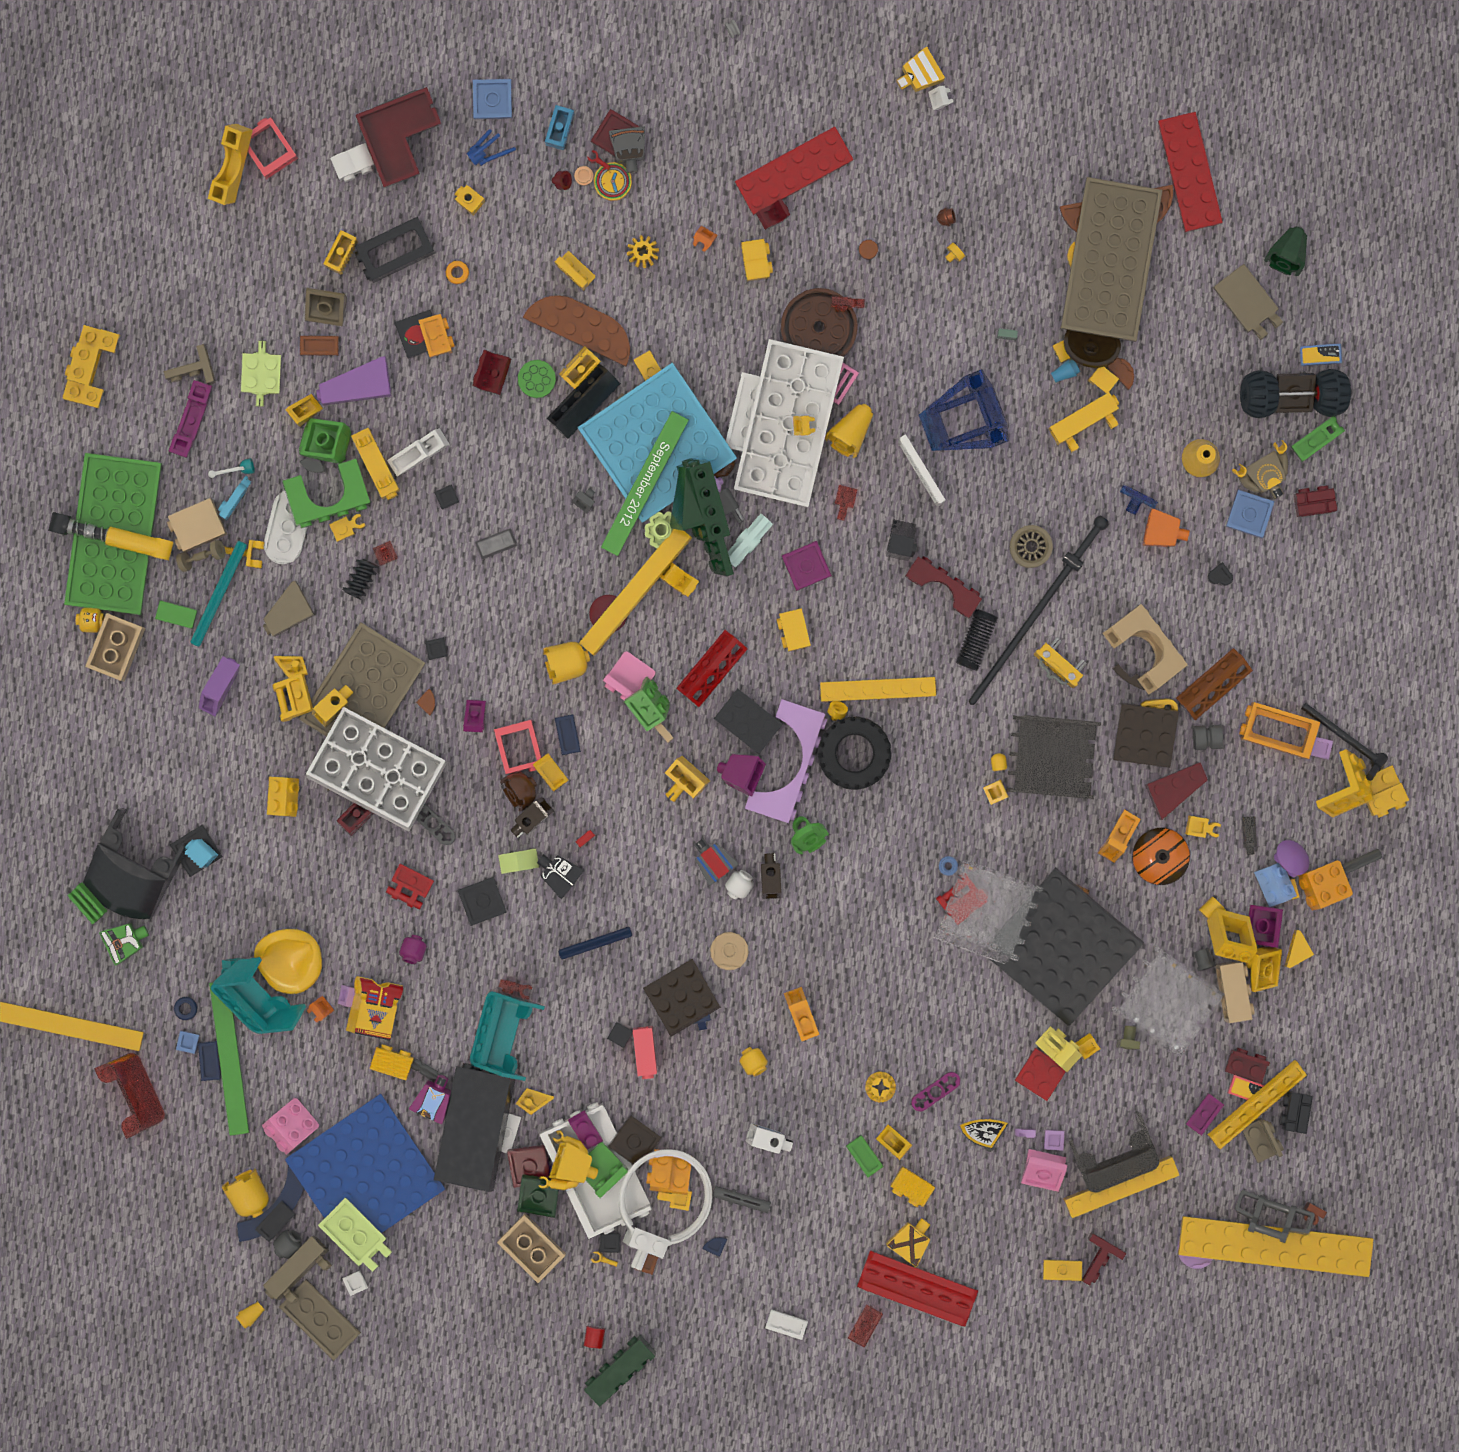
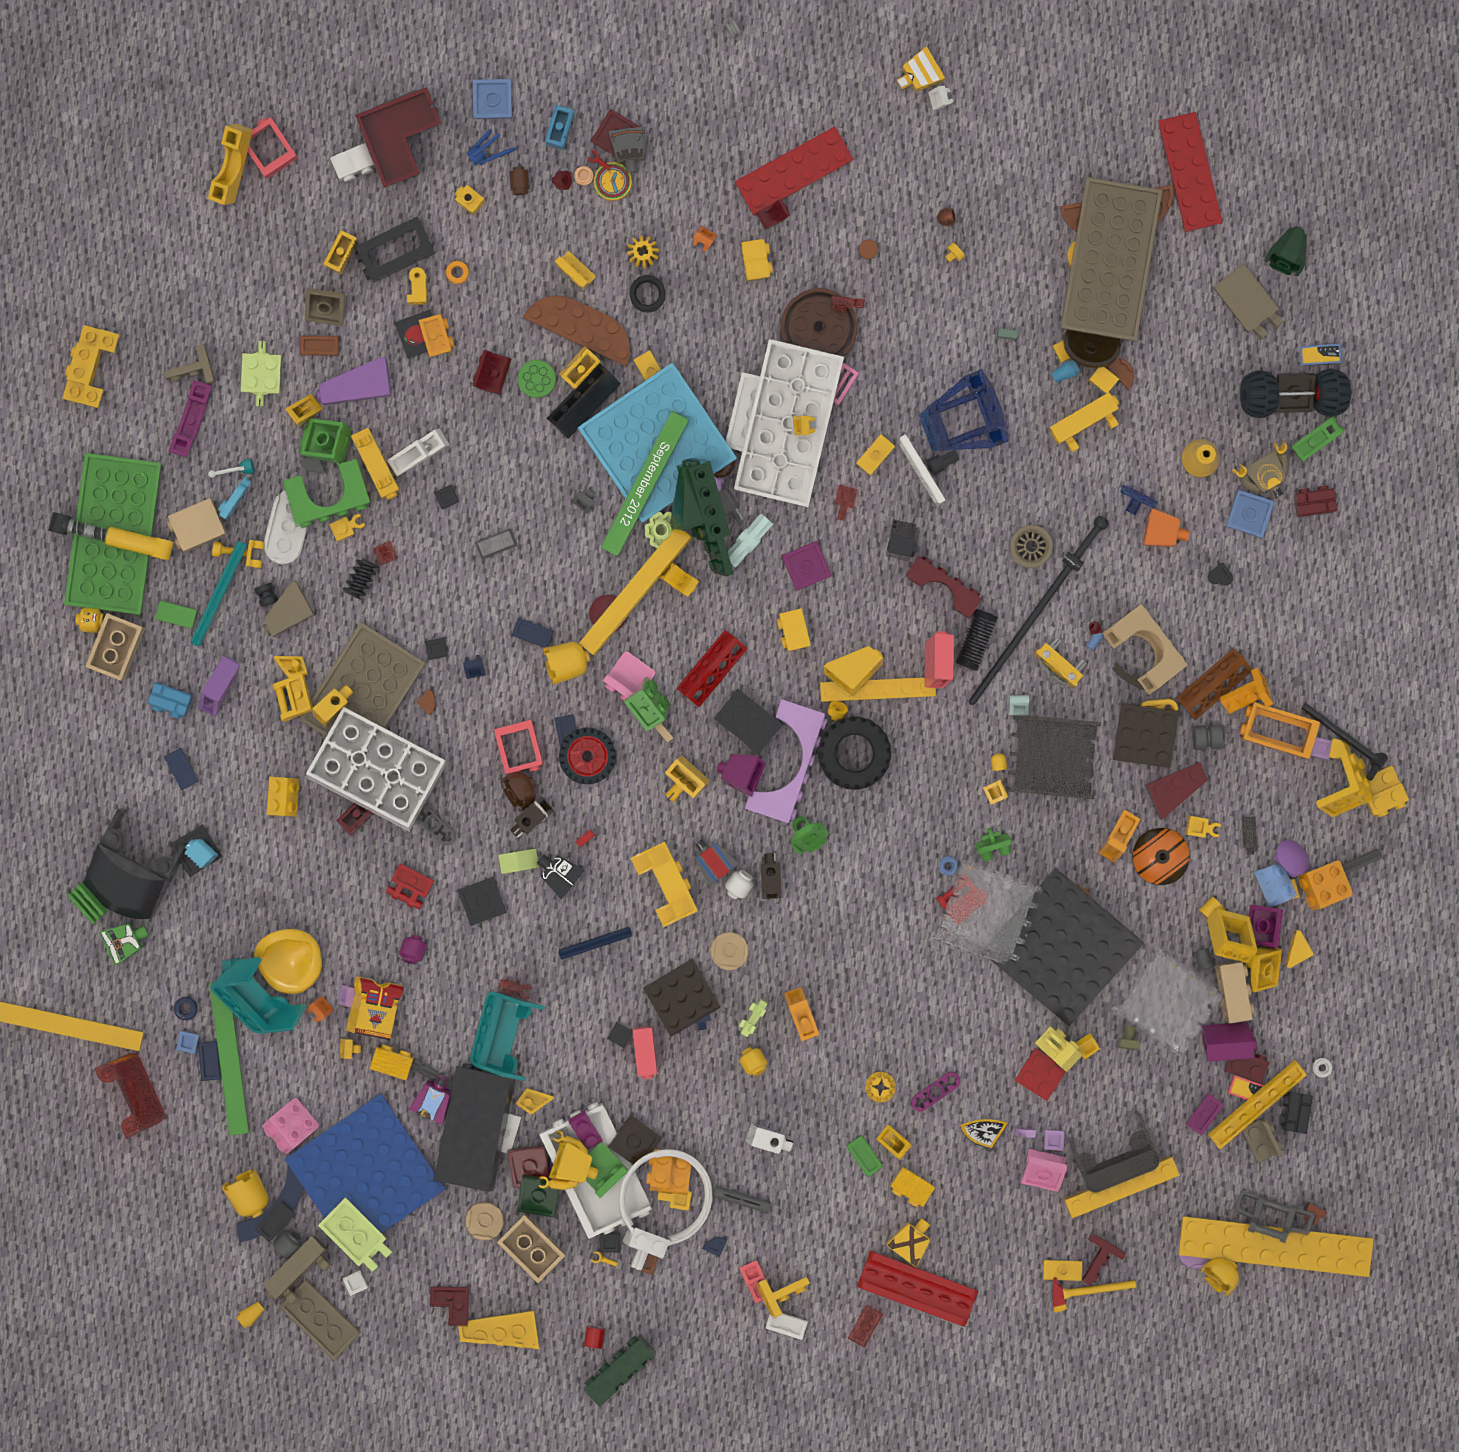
(170, 700): none -> dark azure brick
(181, 769): none -> dark blue tile
(216, 549): dark tan wheel -> none
(266, 594): none -> black wheel
(347, 1048): none -> yellow tile
(419, 287): none -> yellow leg
(456, 1299): none -> dark red tile
(474, 668): none -> dark blue tile
(474, 716): magenta slope -> none
(484, 1221): none -> tan tile
(507, 1330): none -> yellow wing
(519, 181): none -> reddish brown brick
(532, 633): none -> dark blue tile
(550, 772): yellow tile -> none
(587, 771): none -> wheel
(647, 279): none -> black tyre
(669, 877): none -> yellow bracket
(752, 1275): none -> coral slope
(758, 1010): none -> yellowish green tile
(781, 1295): none -> yellow bracket
(850, 431): yellow cone -> none
(854, 669): none -> yellow slope
(875, 454): none -> yellow plate
(937, 464): none -> black piece
(939, 660): none -> coral brick
(992, 842): none -> bright green hips
(1018, 704): none -> light aqua brick
(1060, 1294): none -> yellow piece
(1096, 634): none -> arm
(1221, 1275): none -> yellow cylinder
(1228, 1041): none -> magenta brick
(1248, 693): none -> light orange bracket
(1328, 1067): none -> white plate
(1336, 747): none -> yellow brick

